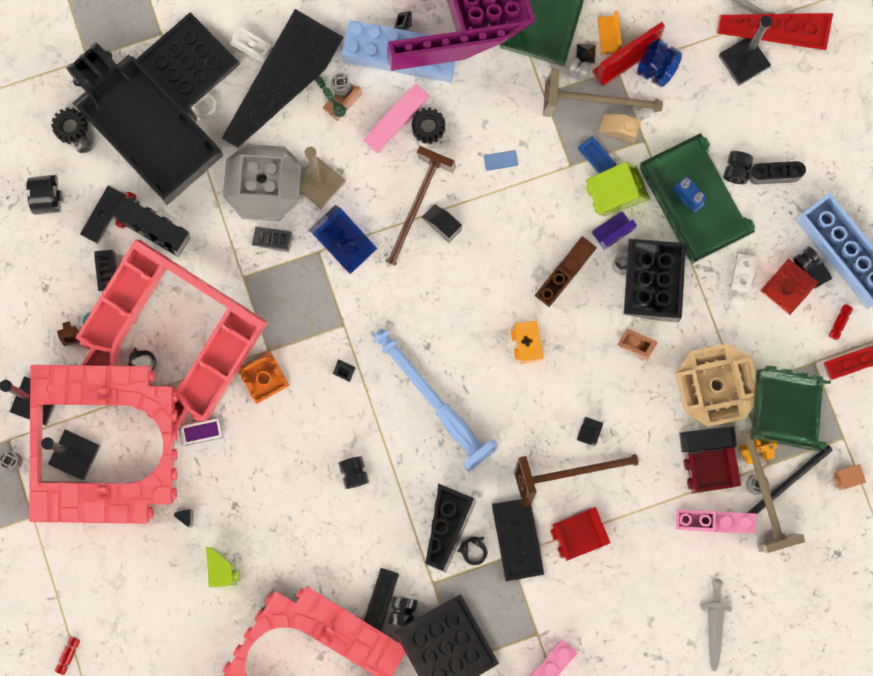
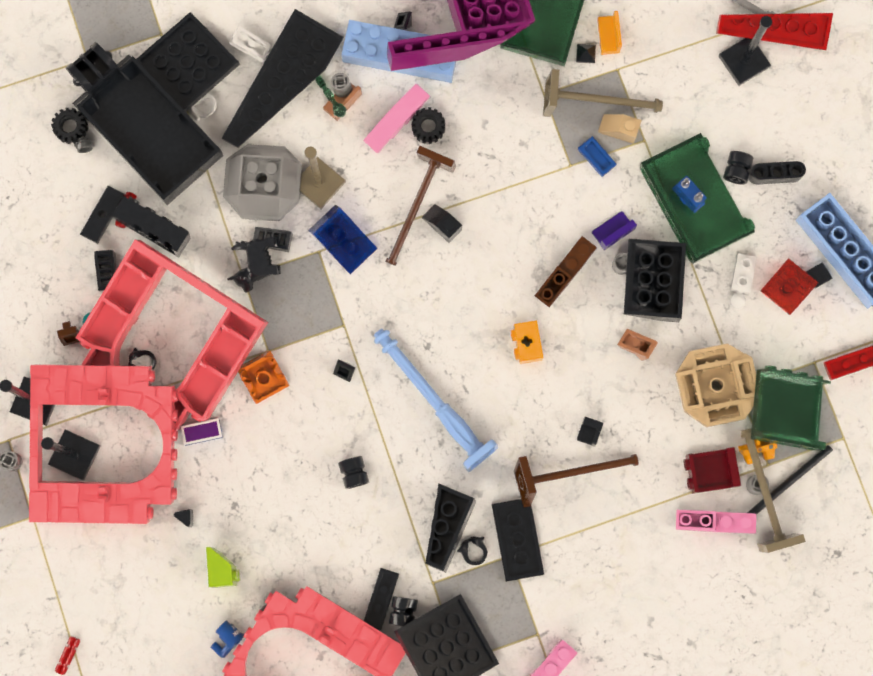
(44, 194): black brick -> none
(230, 636): none -> blue piece
(258, 262): none -> black animal
(501, 160): medium blue sticker -> none
(579, 68): light grey wheel -> none
(579, 534): red panel -> none
(617, 189): lime slope -> none
(627, 56): red fence -> none
(659, 62): clear blue wheel -> none
(708, 439): black beam -> none
(715, 622): light grey sword -> none
(807, 258): black wheel -> none
(840, 322): red axle -> none
(848, 477): nougat brick -> none

